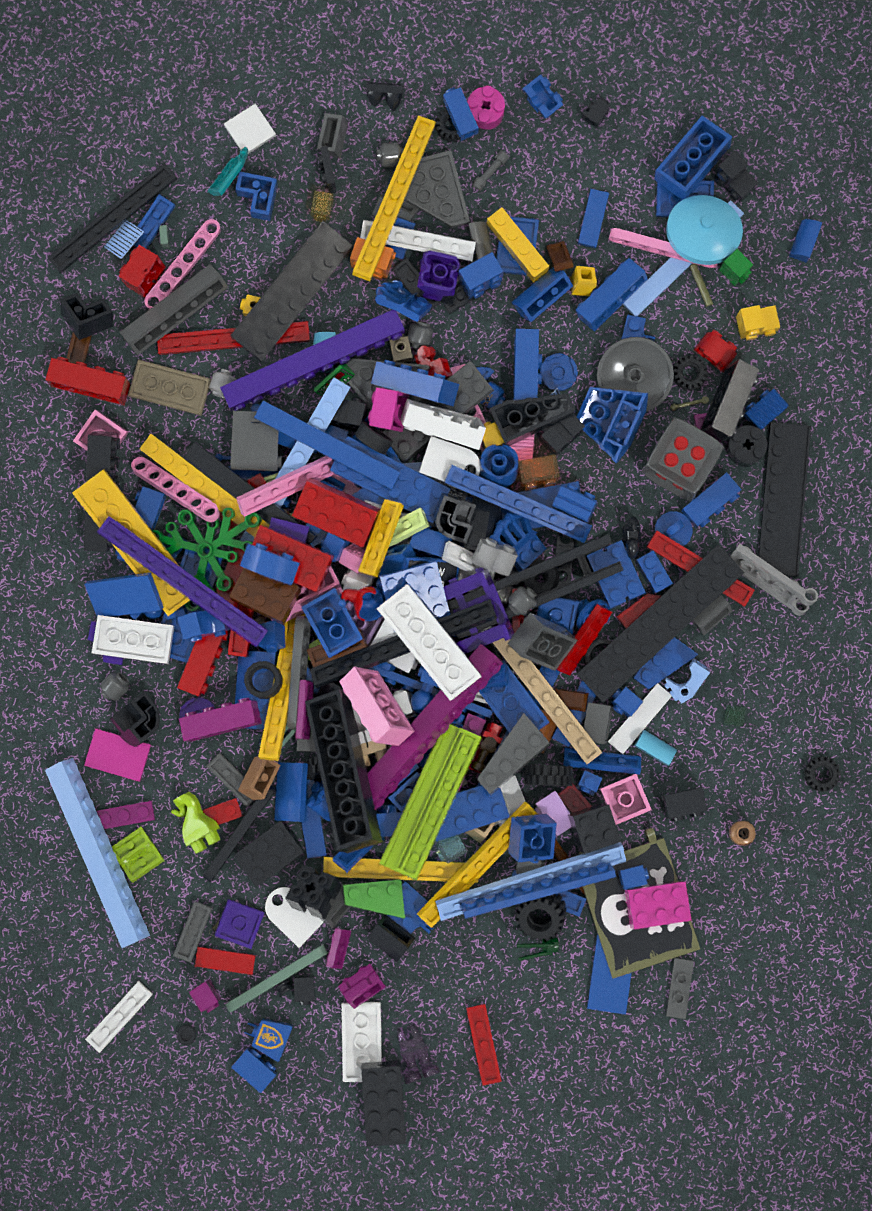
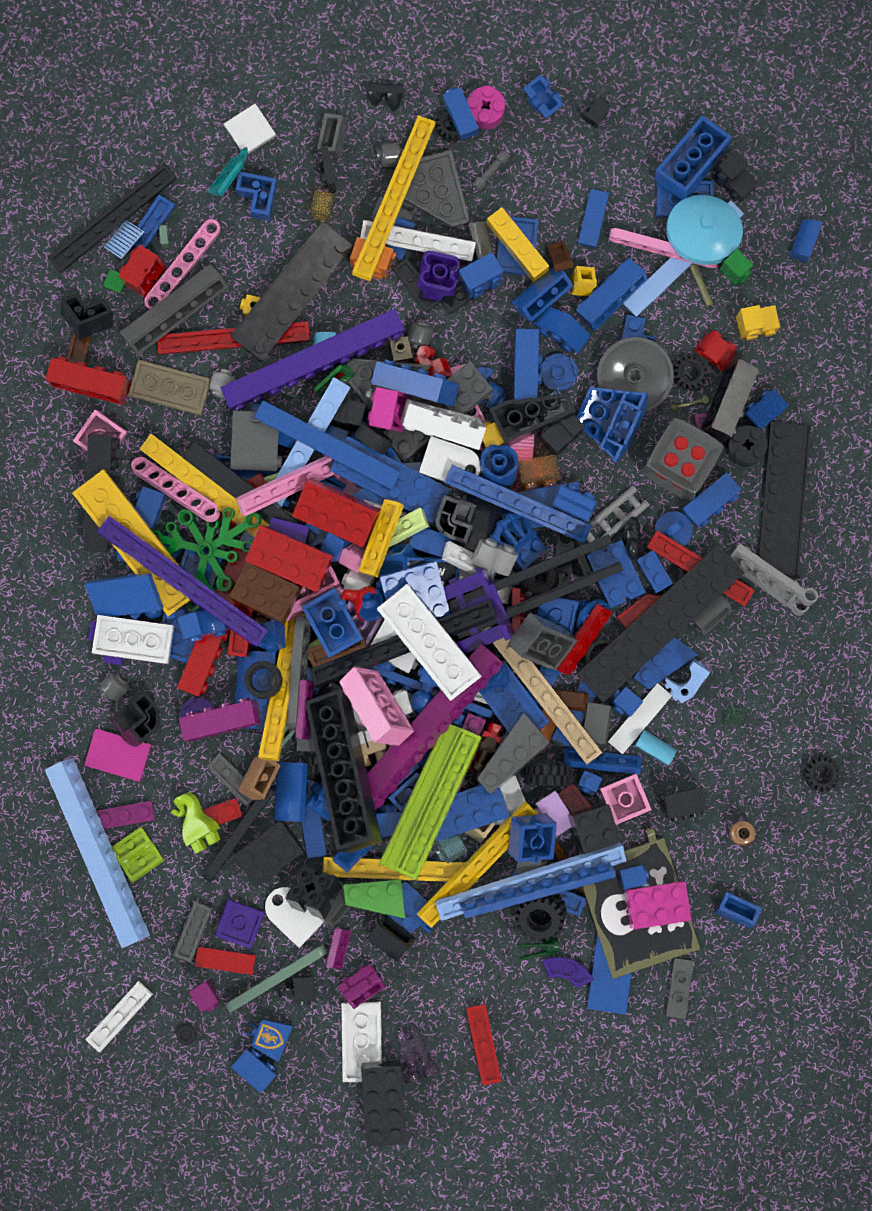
(113, 282): none -> green tile
(270, 564): blue brick -> none
(396, 297): blue plate -> none
(522, 601): dark grey head -> none
(562, 329): none -> blue brick
(568, 969): none -> dark purple tile
(614, 507): none -> light grey bar
(738, 910): none -> blue brick

